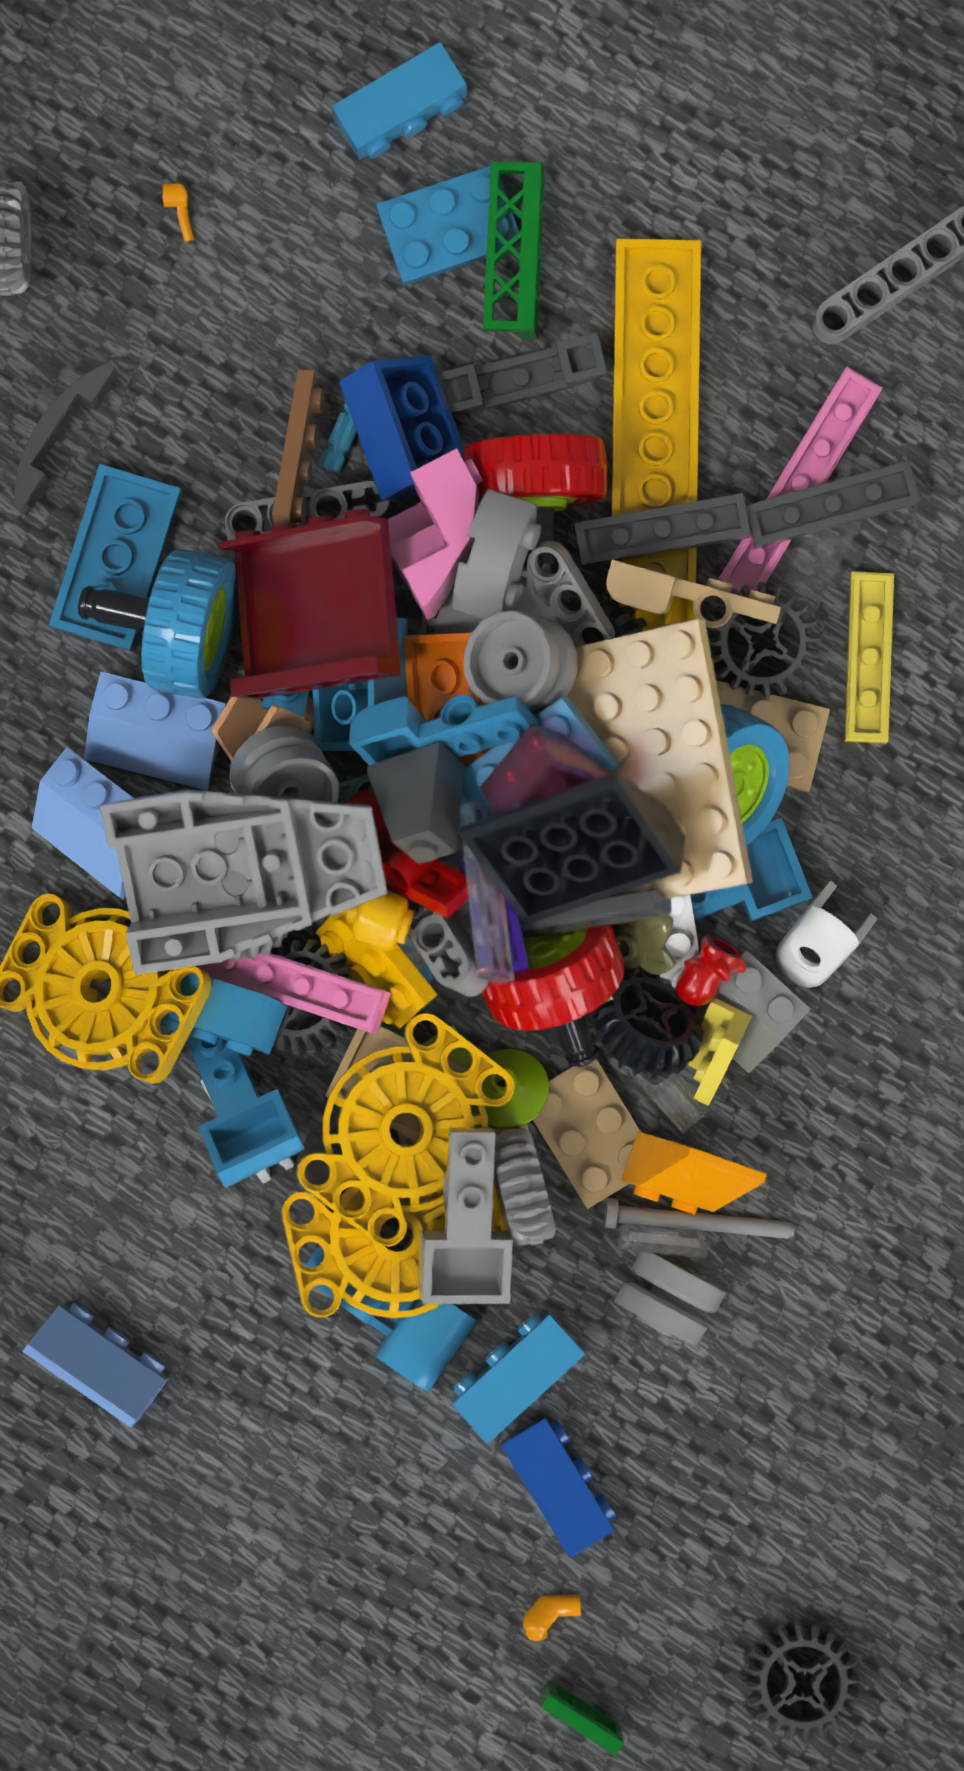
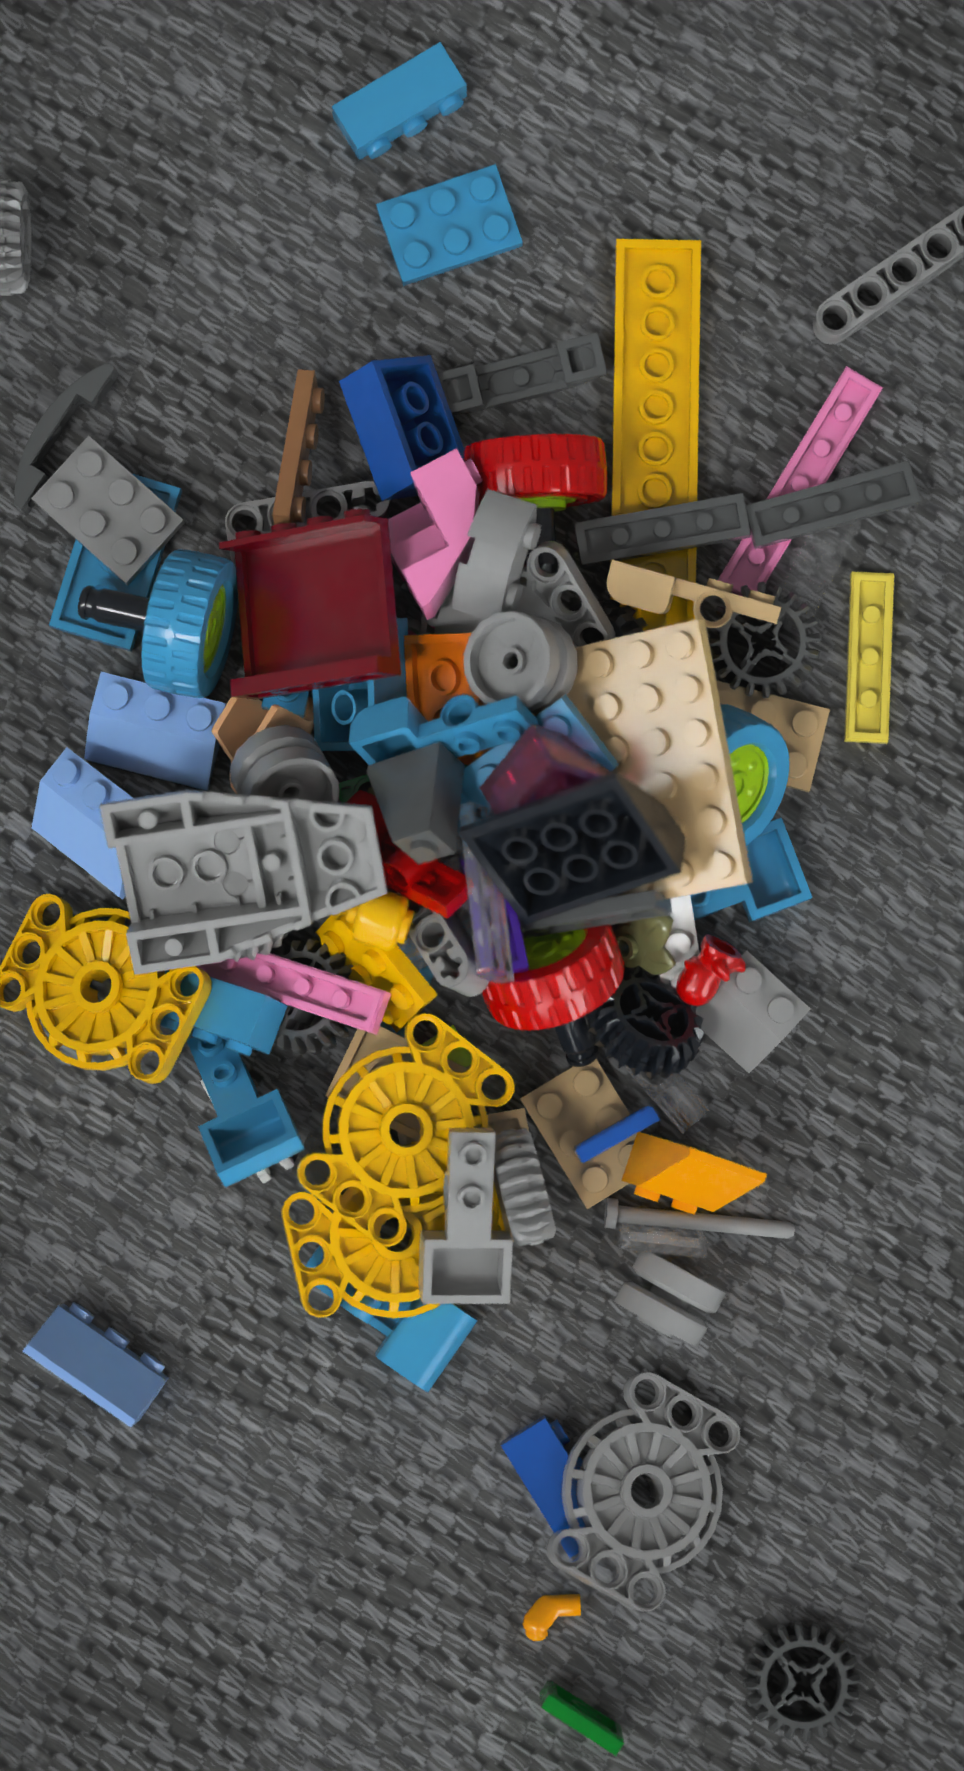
(108, 510): none -> light grey plate
(176, 196): light orange hand -> none
(339, 443): medium azure axle -> none
(516, 1375): dark azure brick -> none
(529, 1094): lime dish -> none
(530, 250): green fence -> none
(615, 1133): none -> blue tile
(676, 1480): none -> light grey piece
(723, 1033): light yellow bracket -> none
(825, 936): white piece -> none

